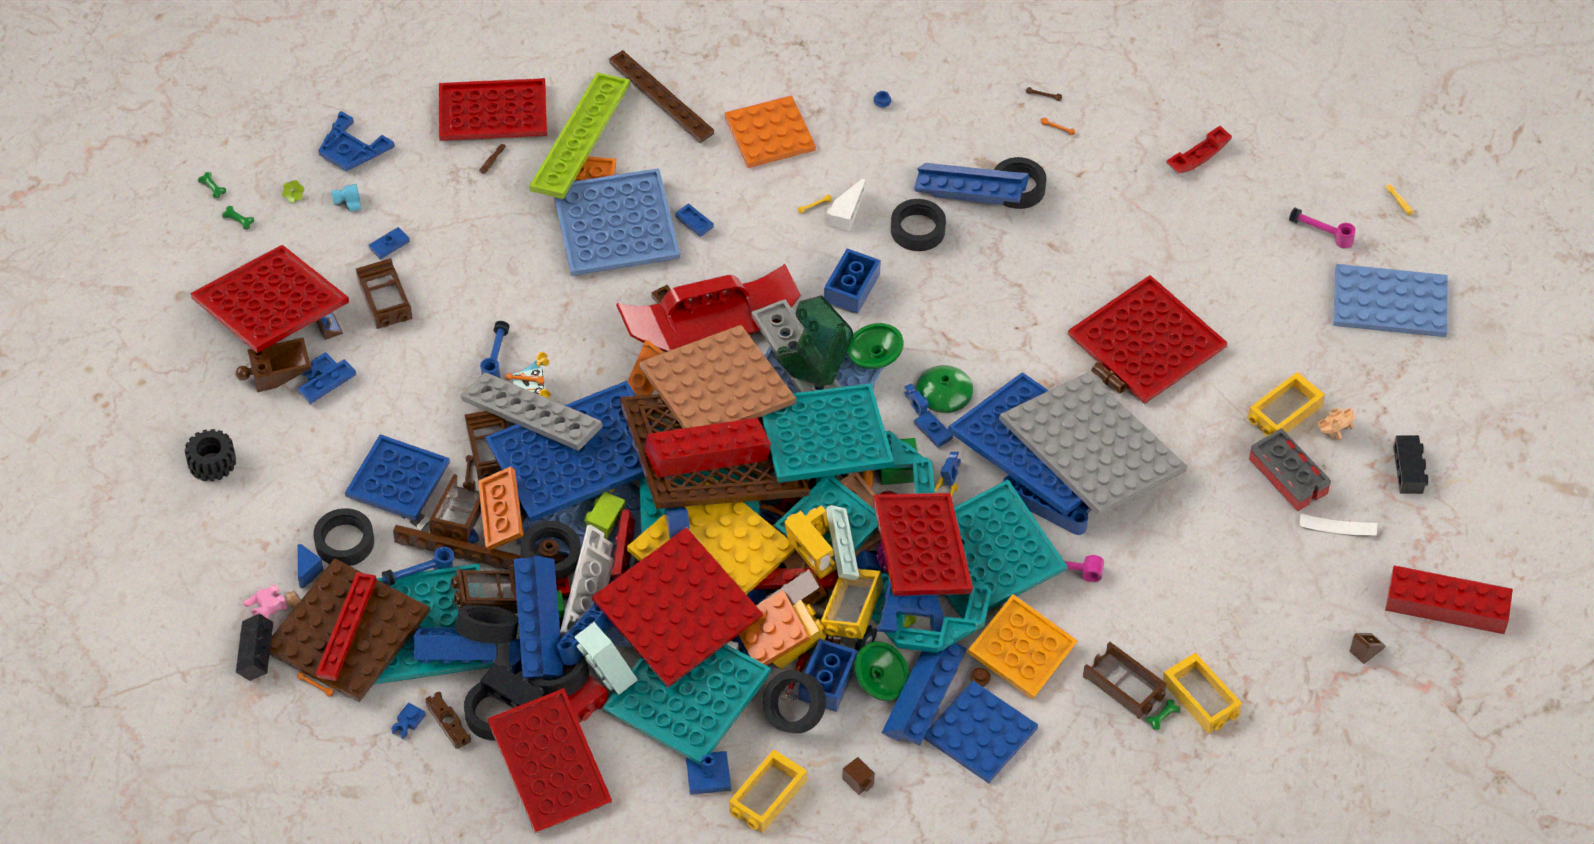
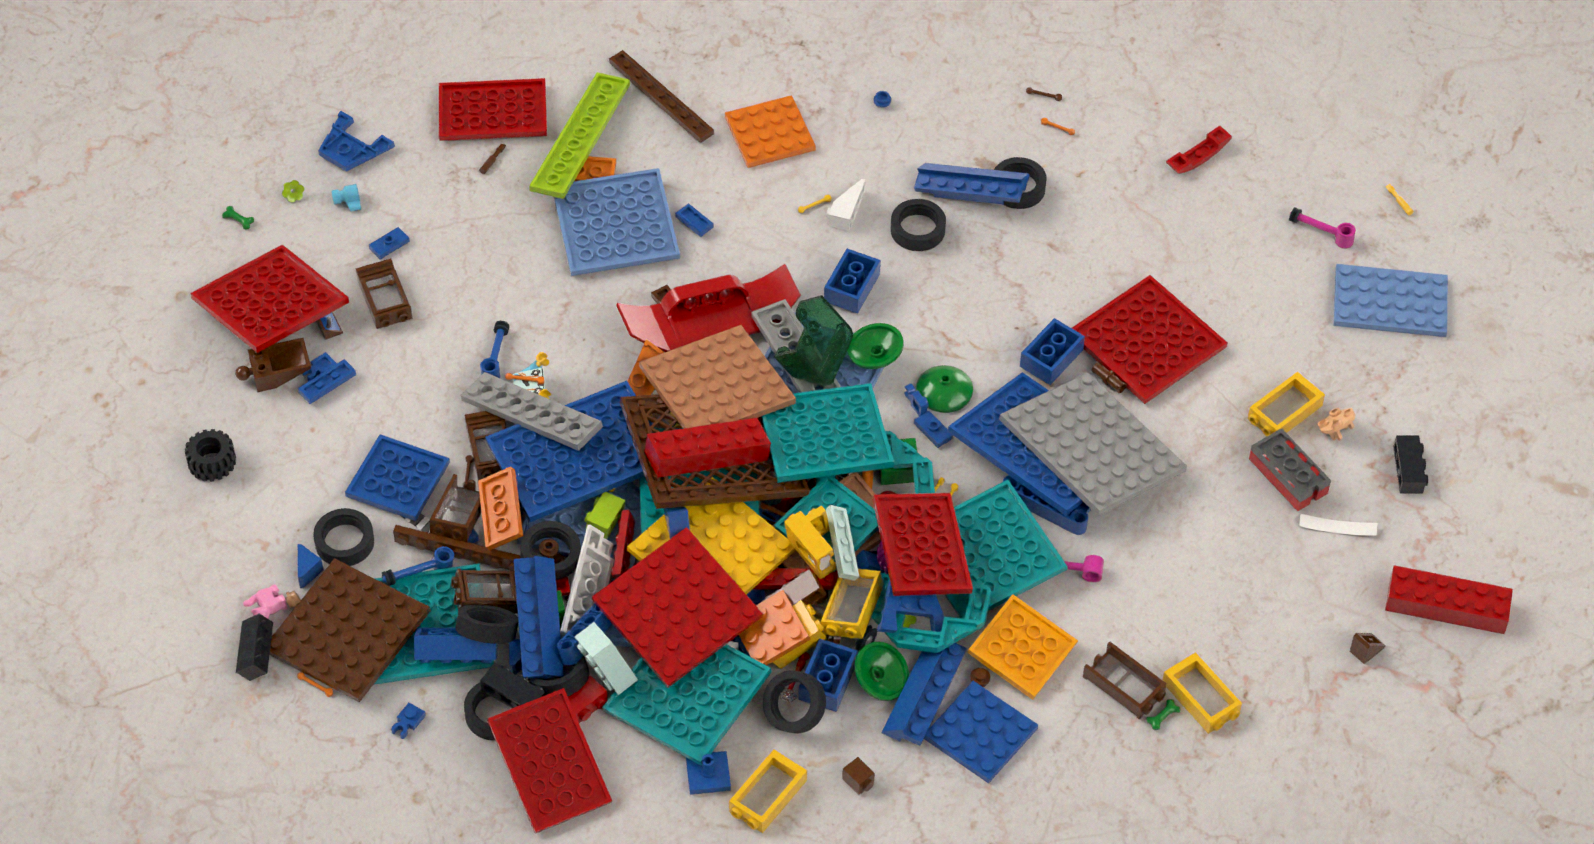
(217, 191): green piece -> none
(346, 626): red plate -> none
(453, 730): reddish brown piece -> none
(949, 470): blue plate -> none
(1052, 351): none -> blue brick

